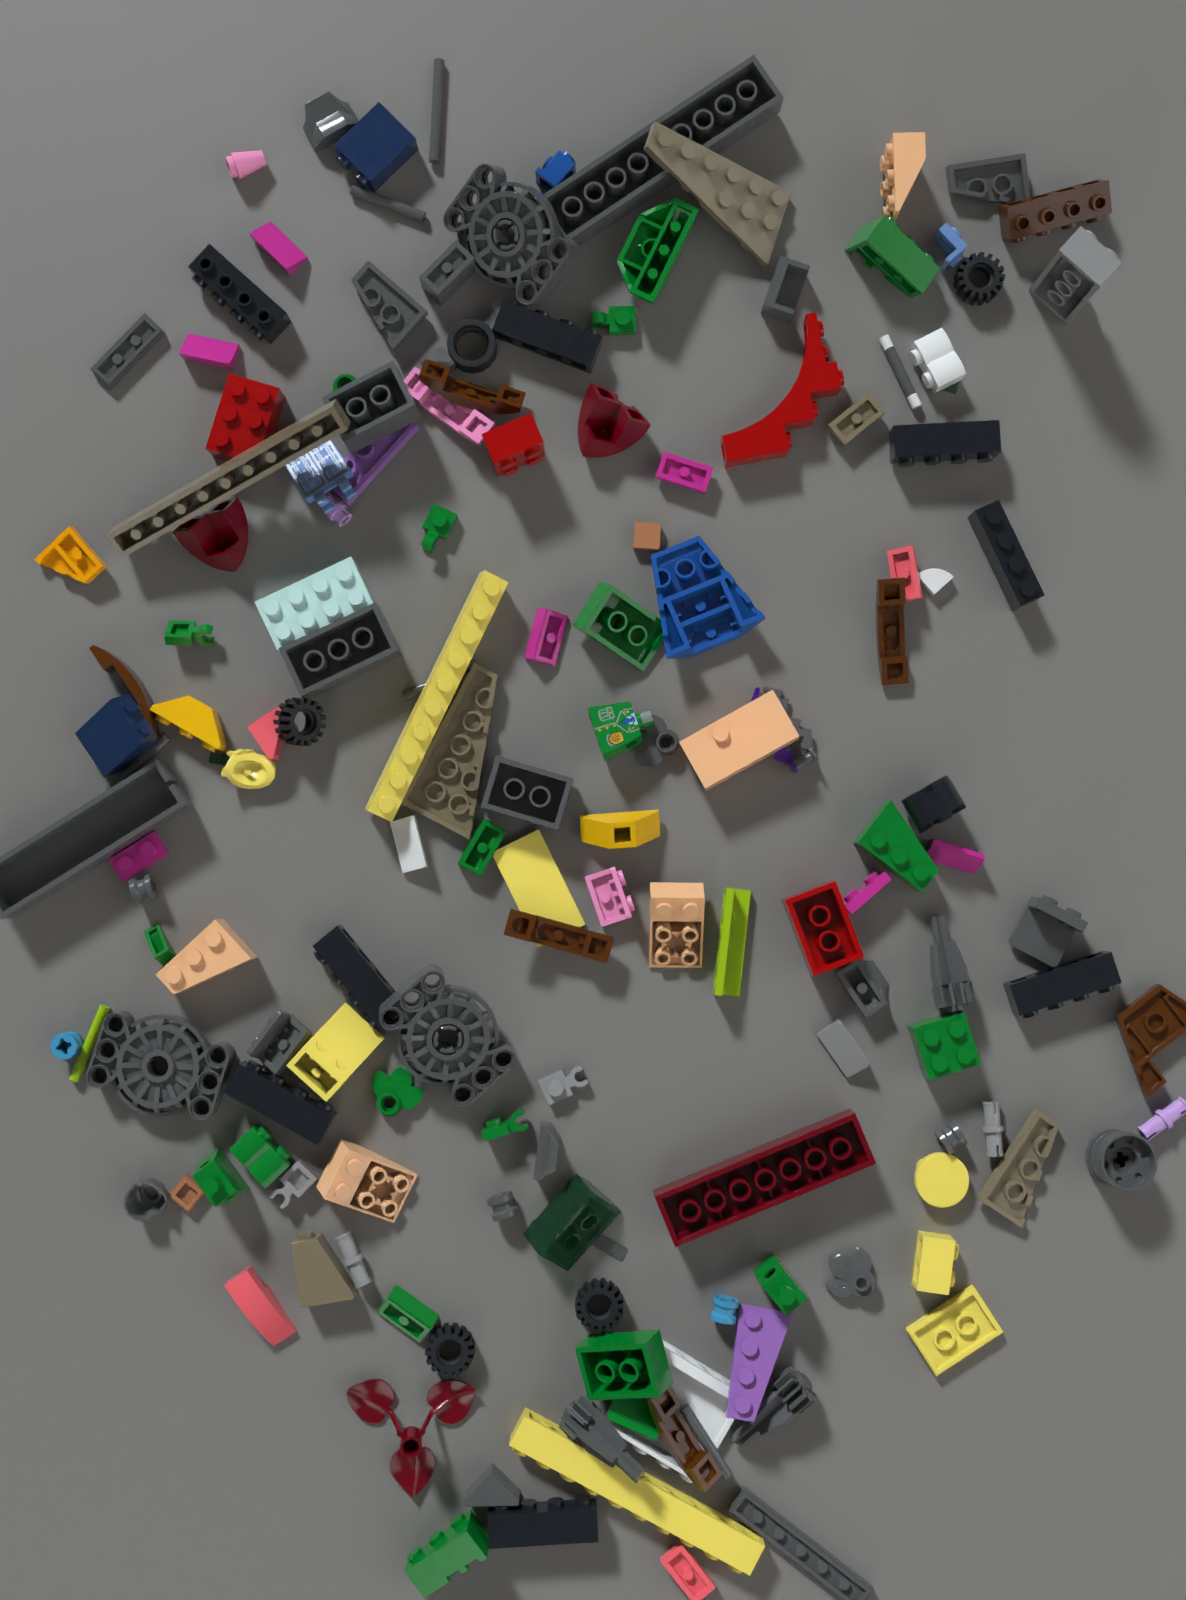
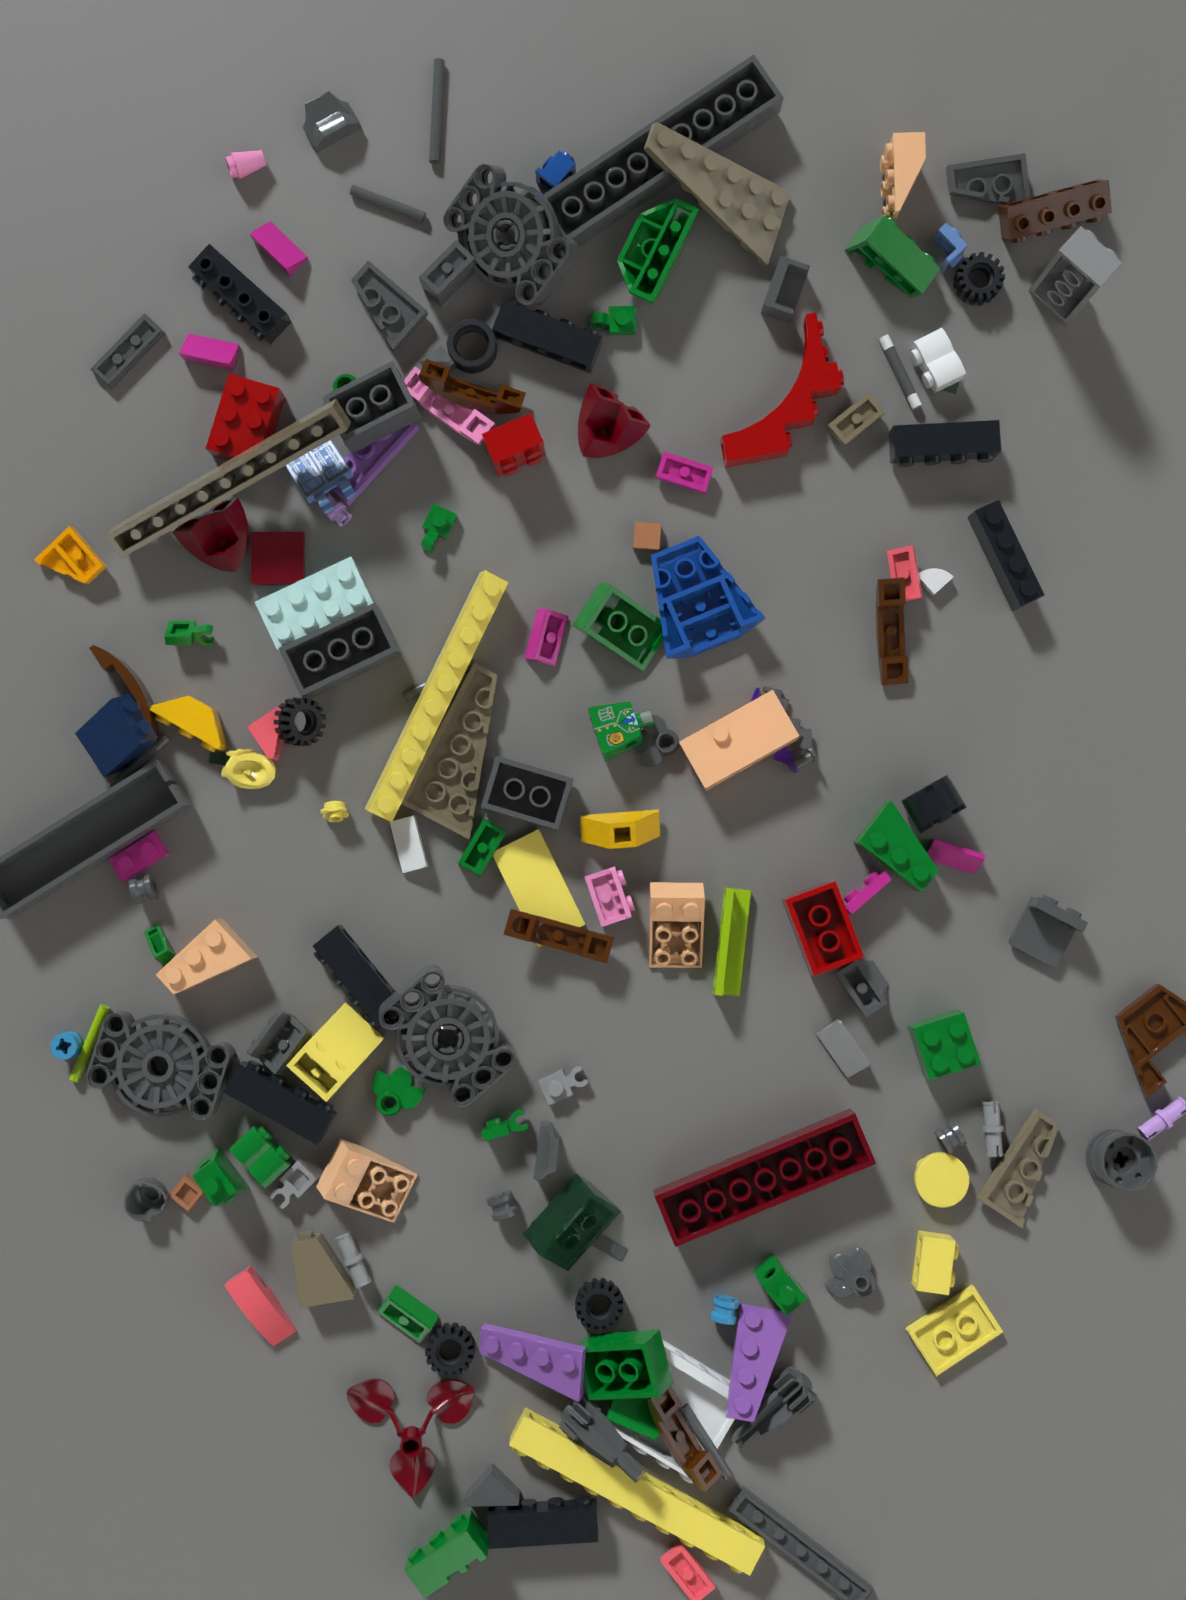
(277, 558): none -> dark red tile
(334, 811): none -> light yellow plate
(375, 147): dark blue brick -> none
(537, 1357): none -> medium lavender wing
(948, 970): dark grey piece -> none
(1062, 983): black brick -> none

